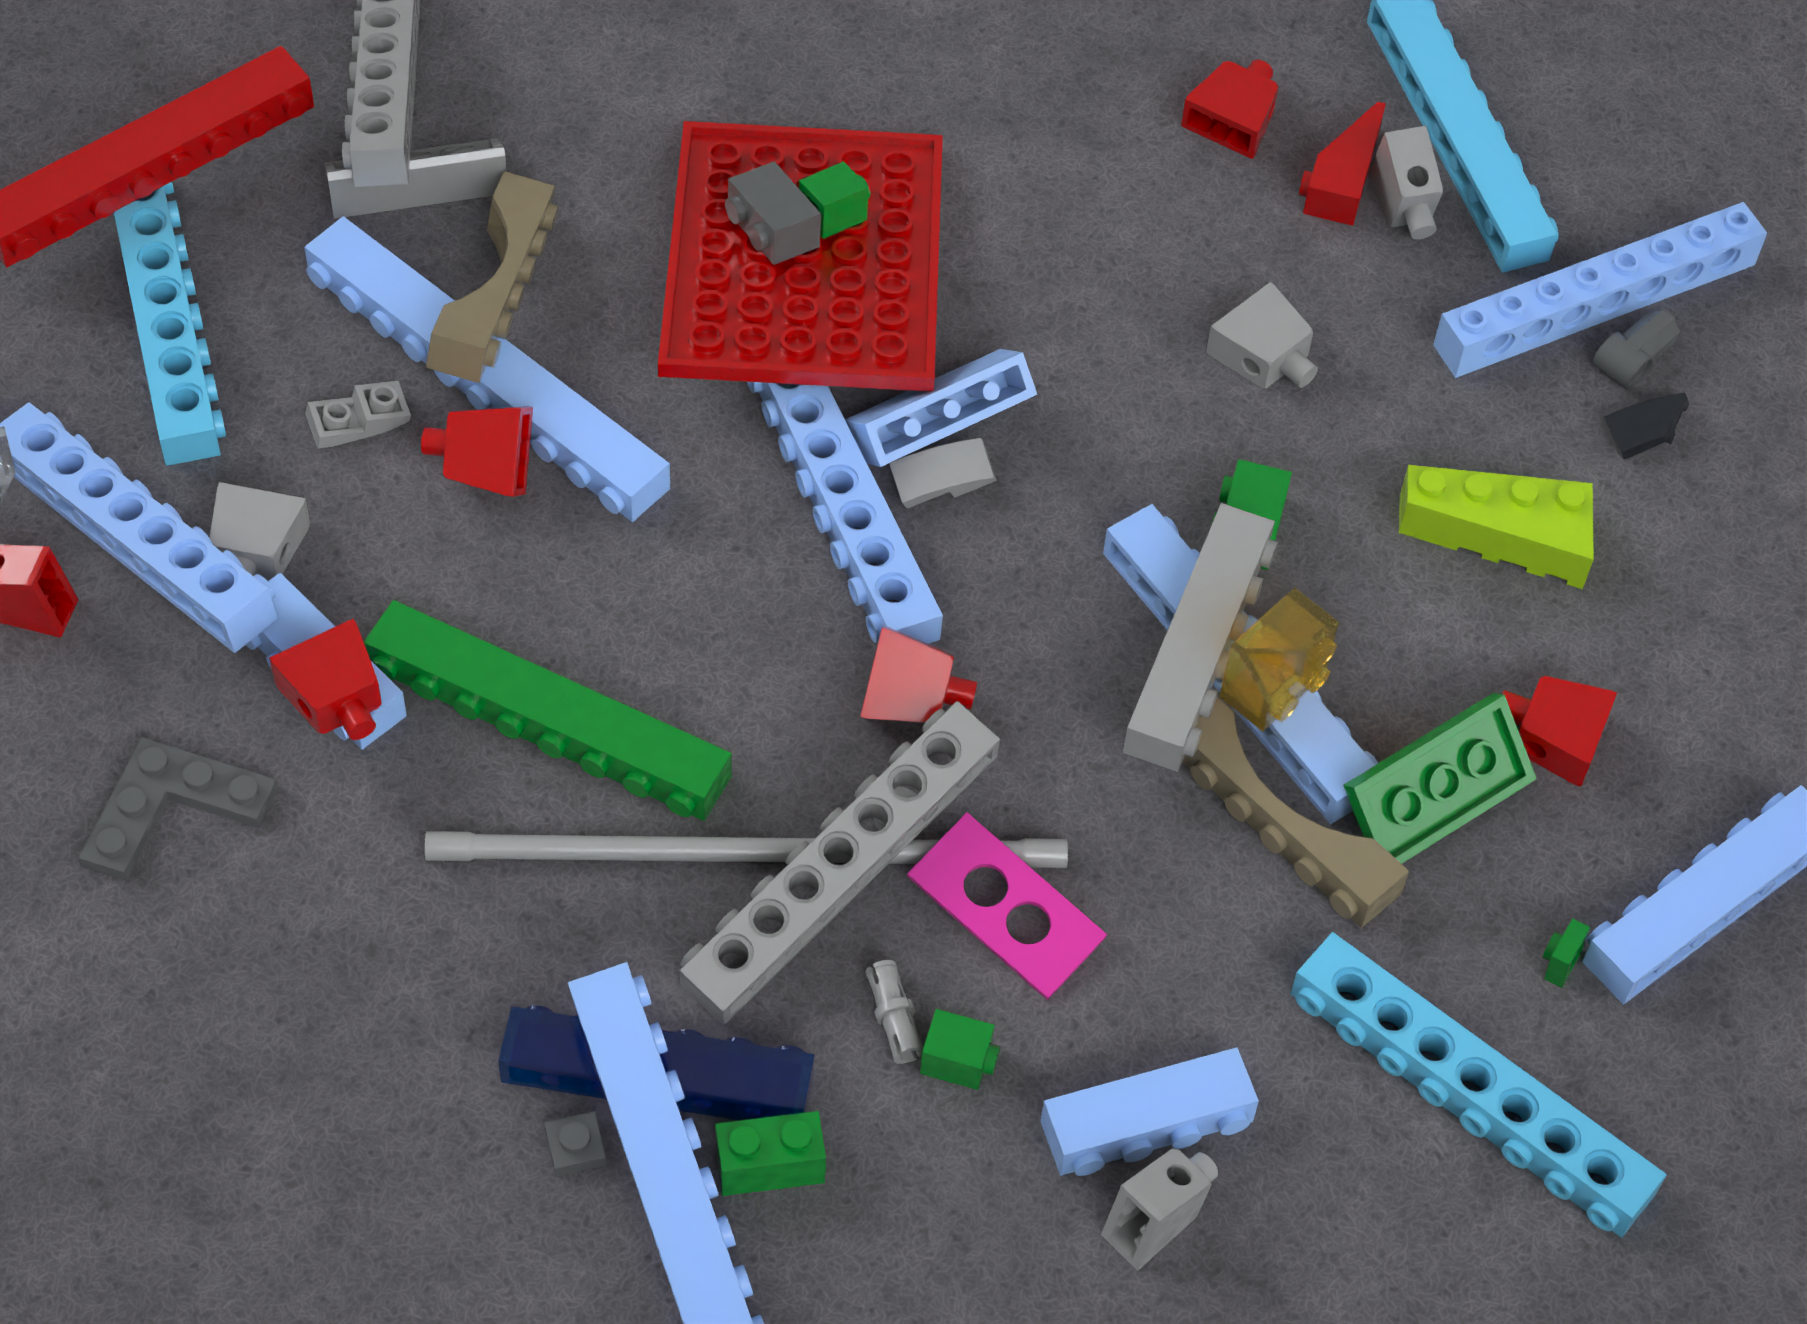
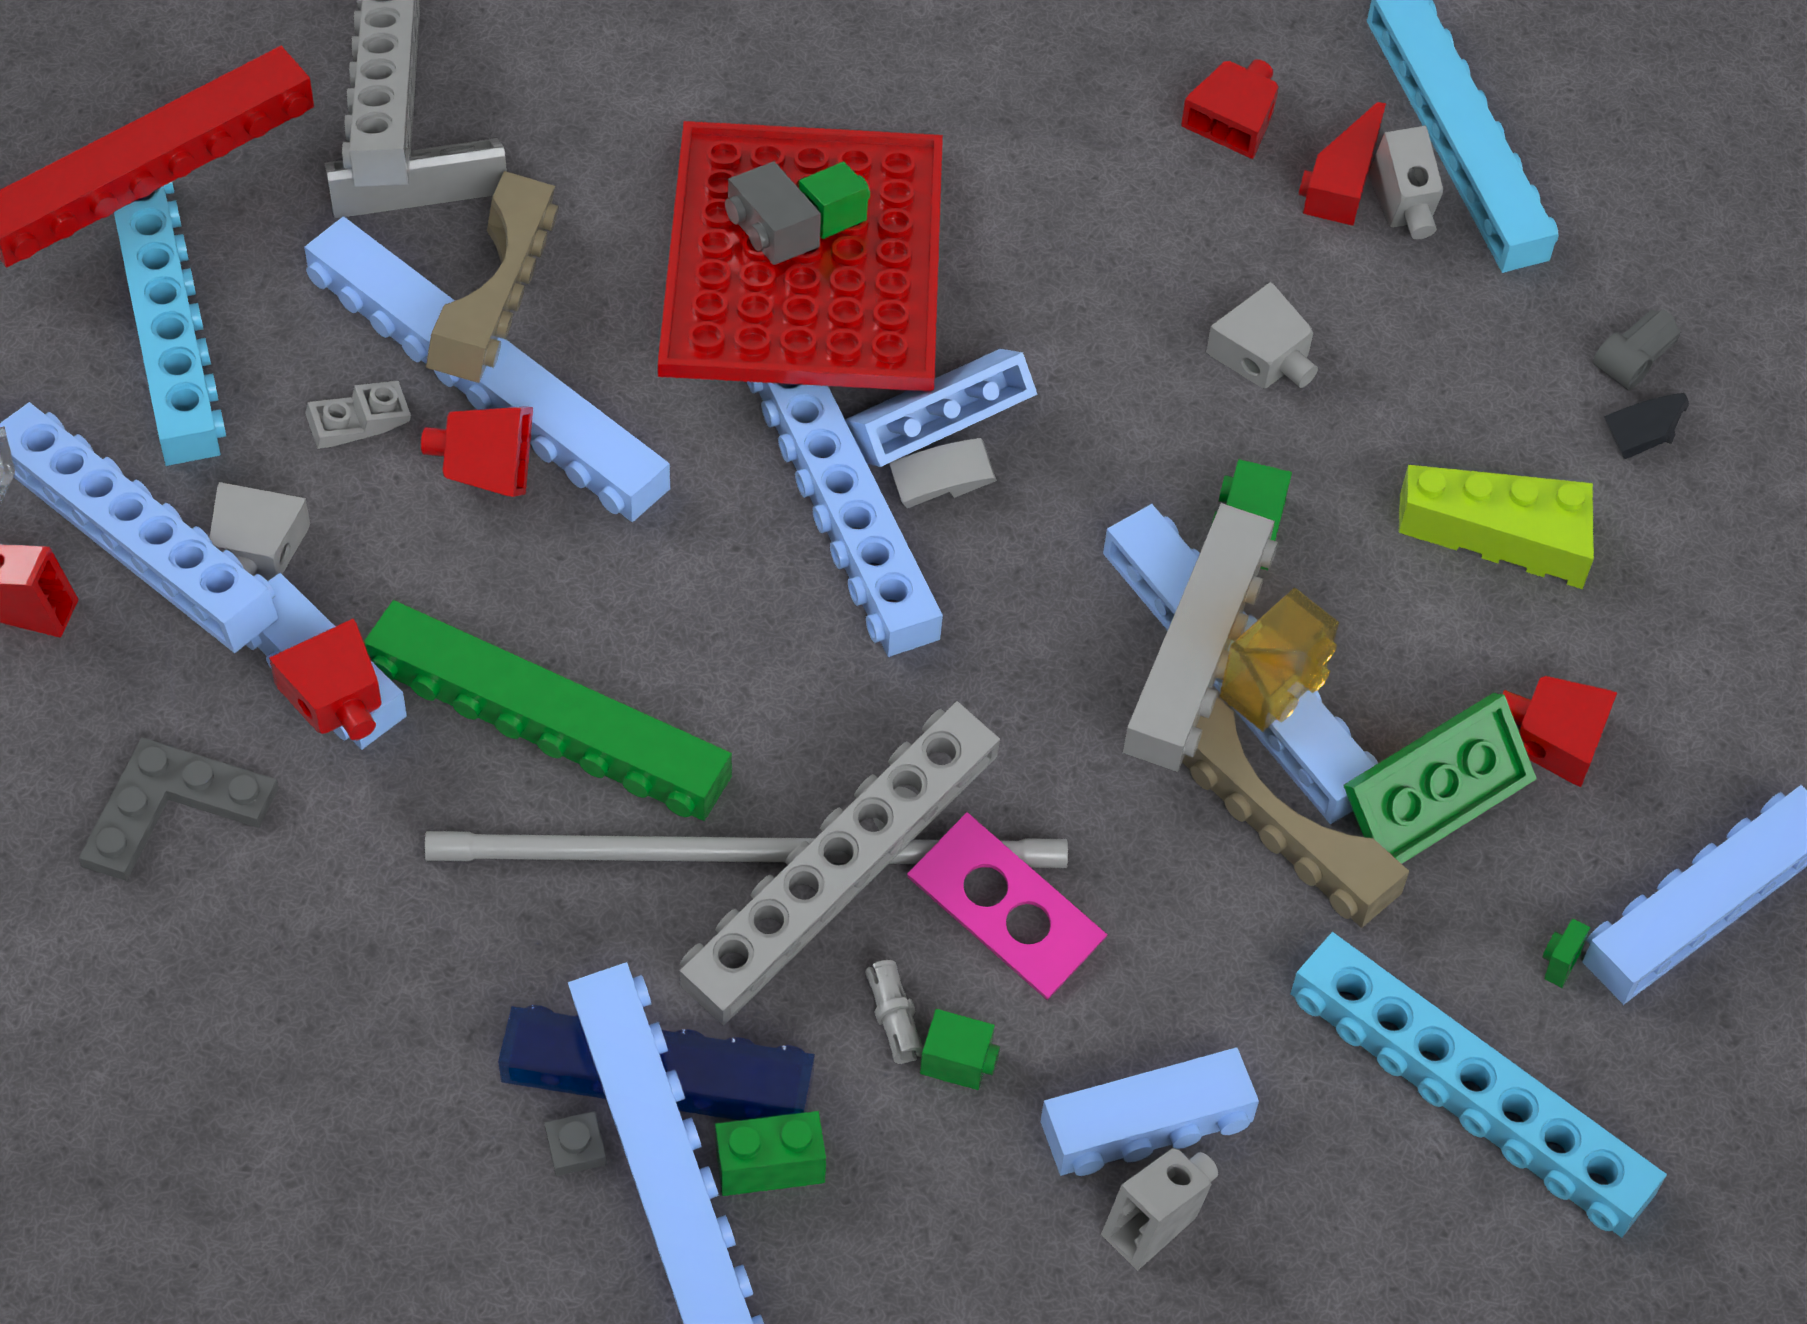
(912, 680): torso -> none
(1598, 289): light blue brick -> none

